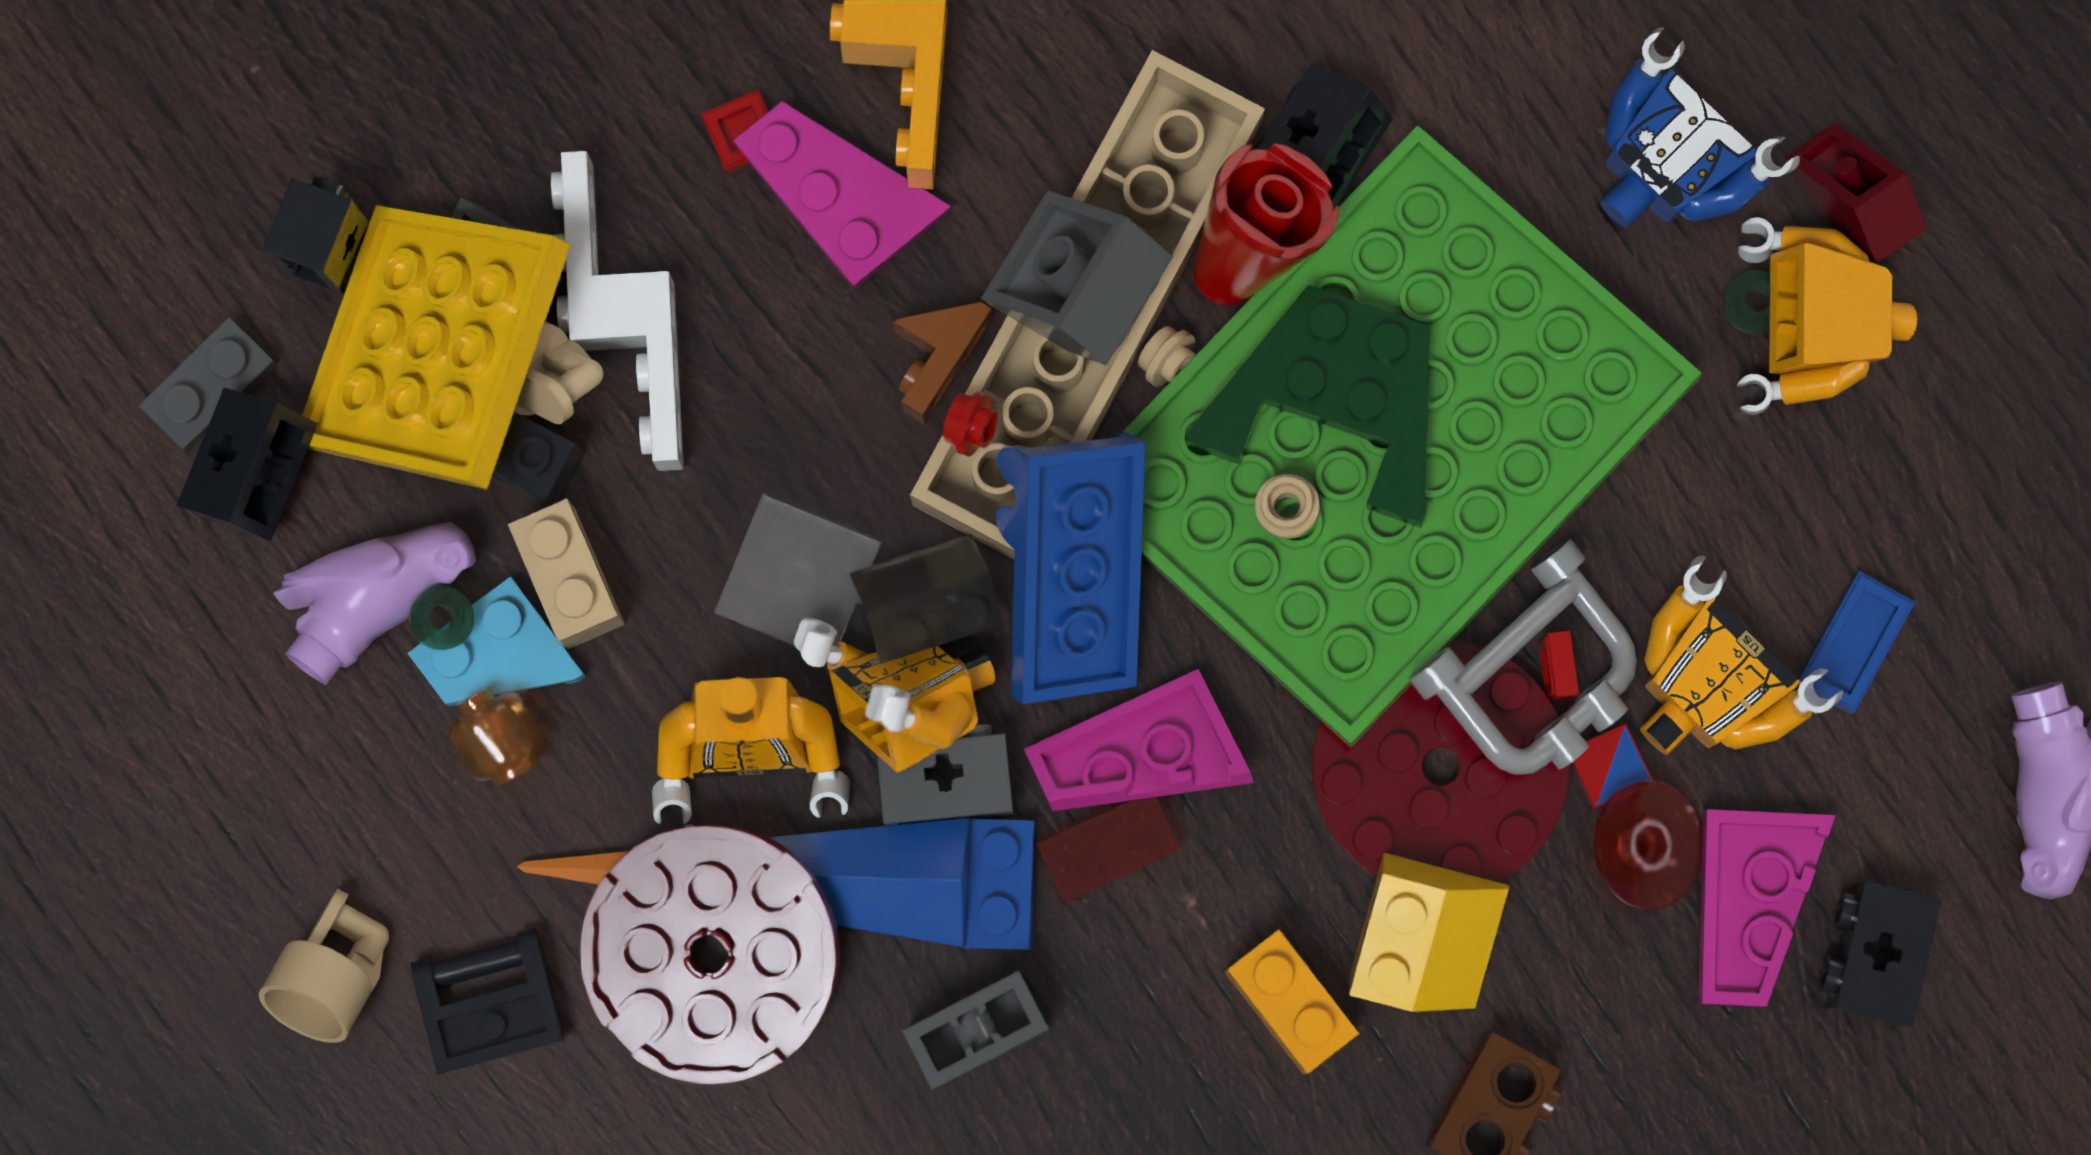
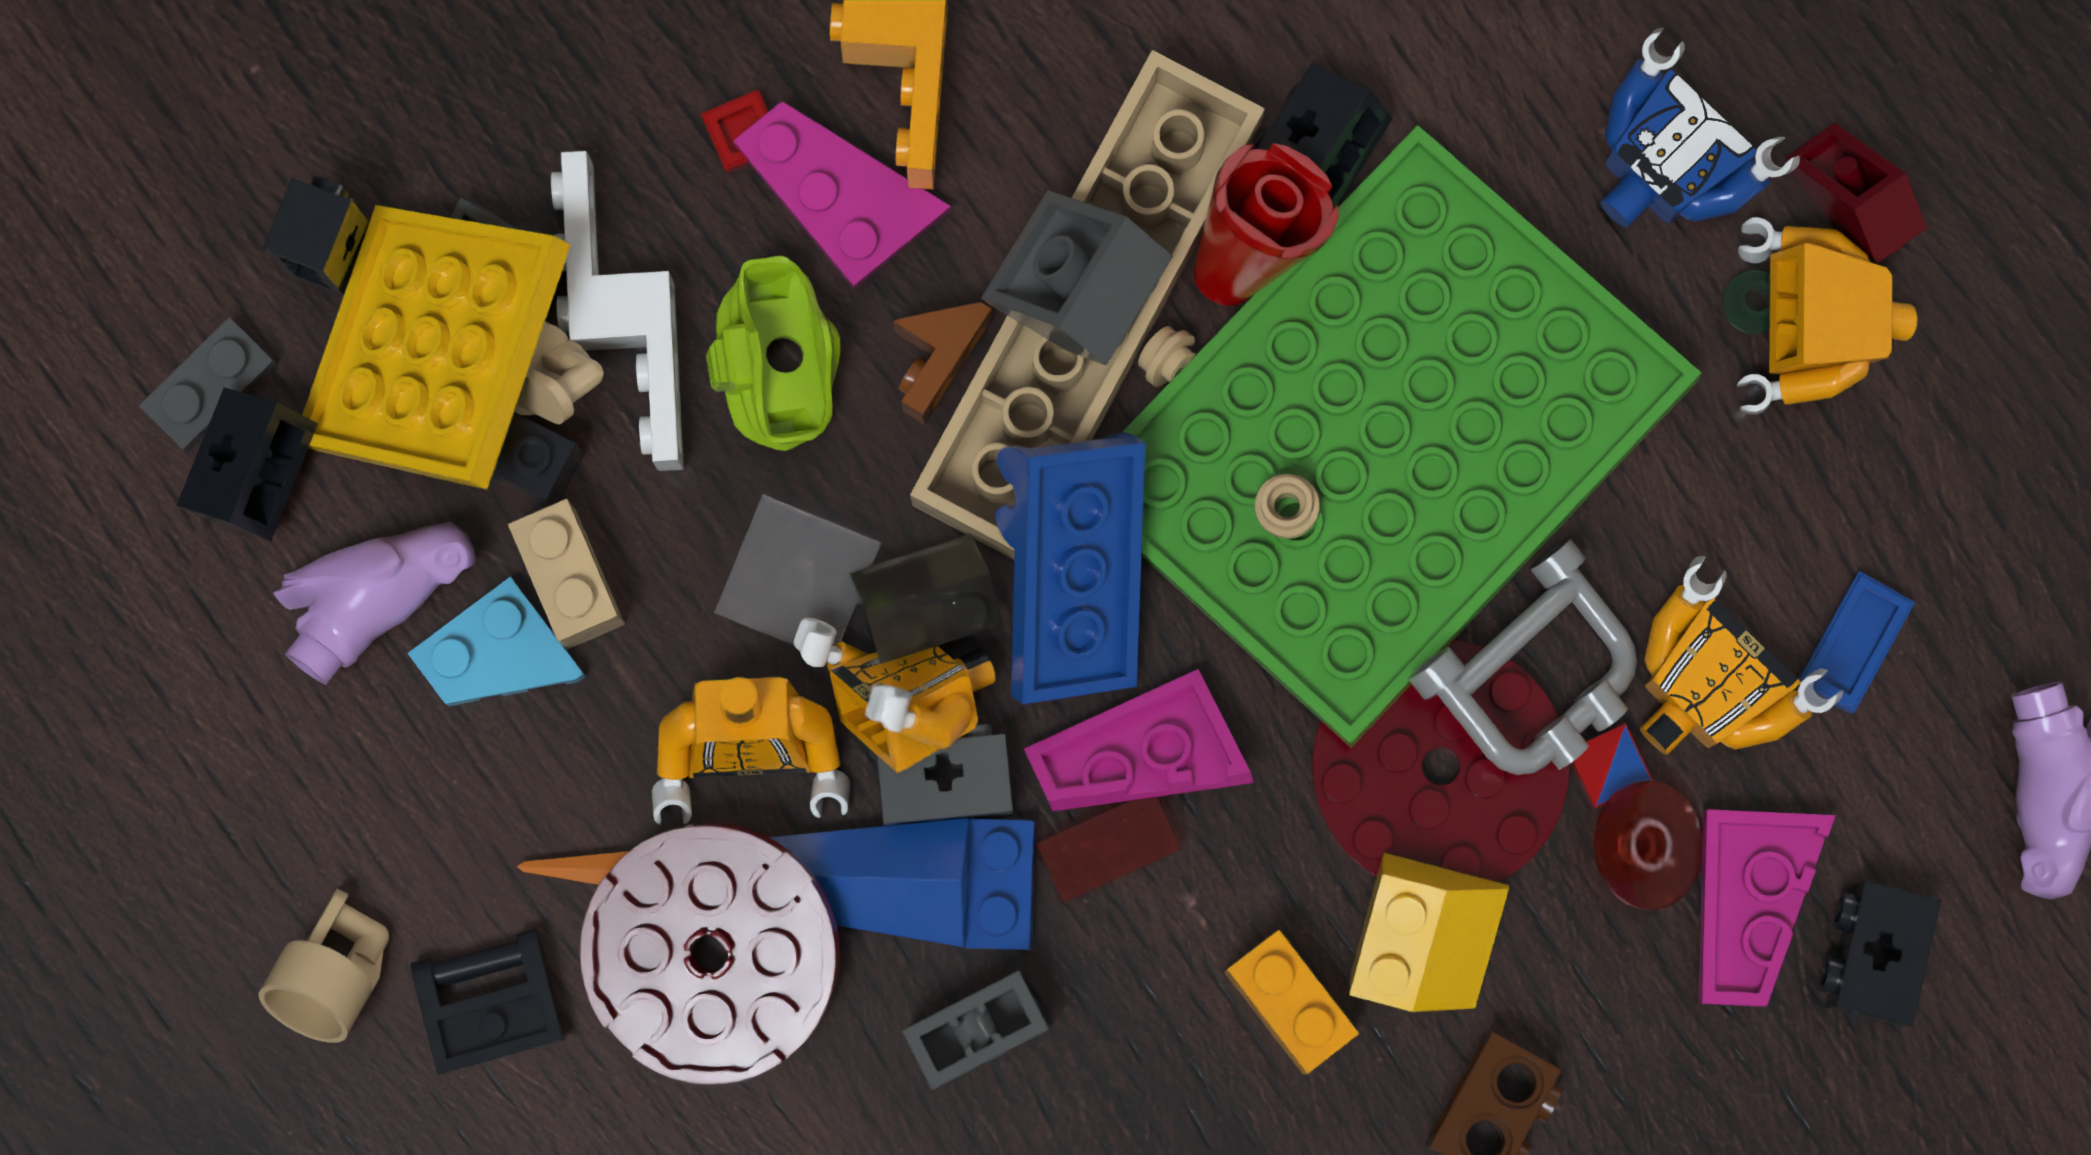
(460, 613): clear green plate -> none
(496, 736): clear orange head -> none
(766, 405): none -> lime piece
(970, 423): red plate -> none
(1344, 370): dark green wing -> none
(1558, 666): red tile -> none

